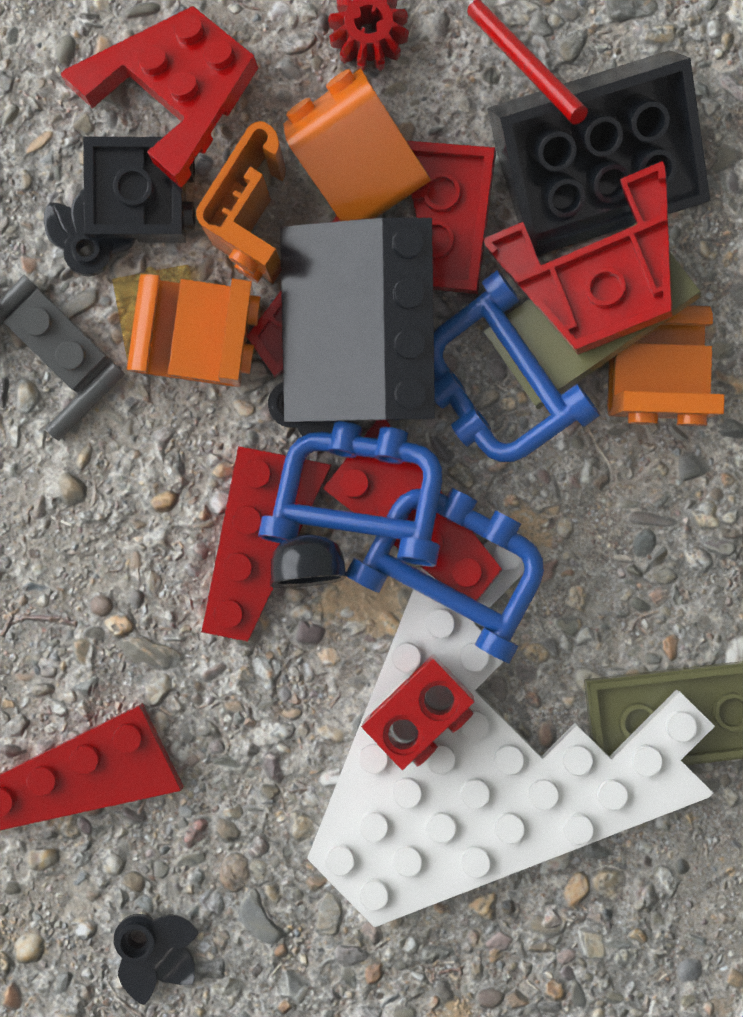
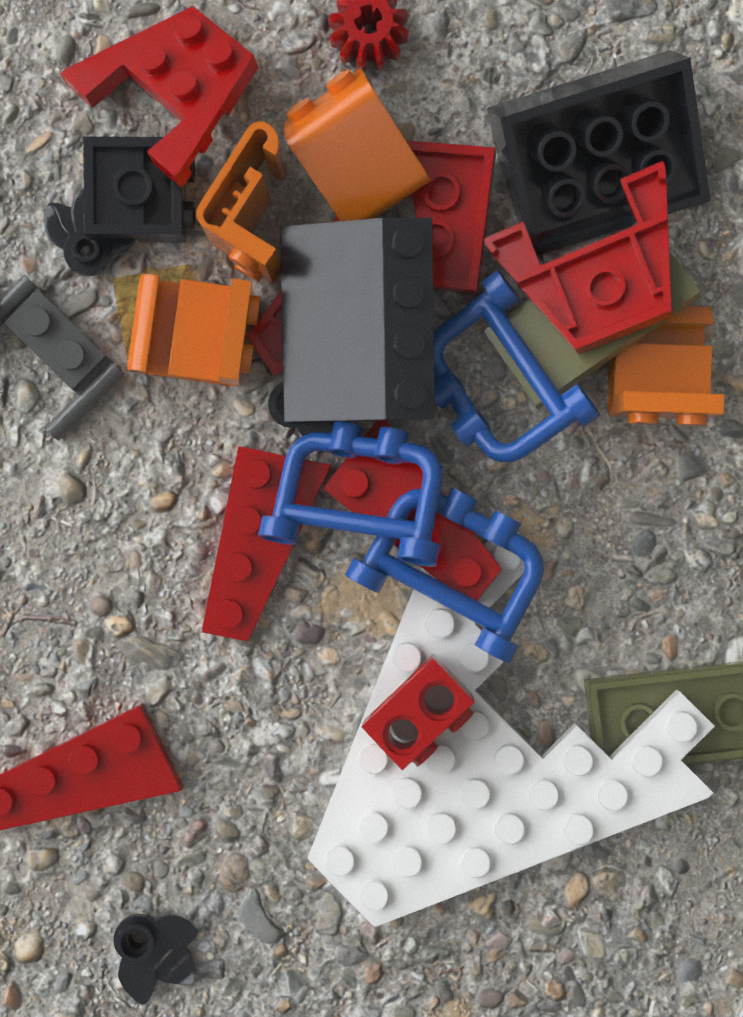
(307, 562): black cap -> none
(527, 62): red bar -> none

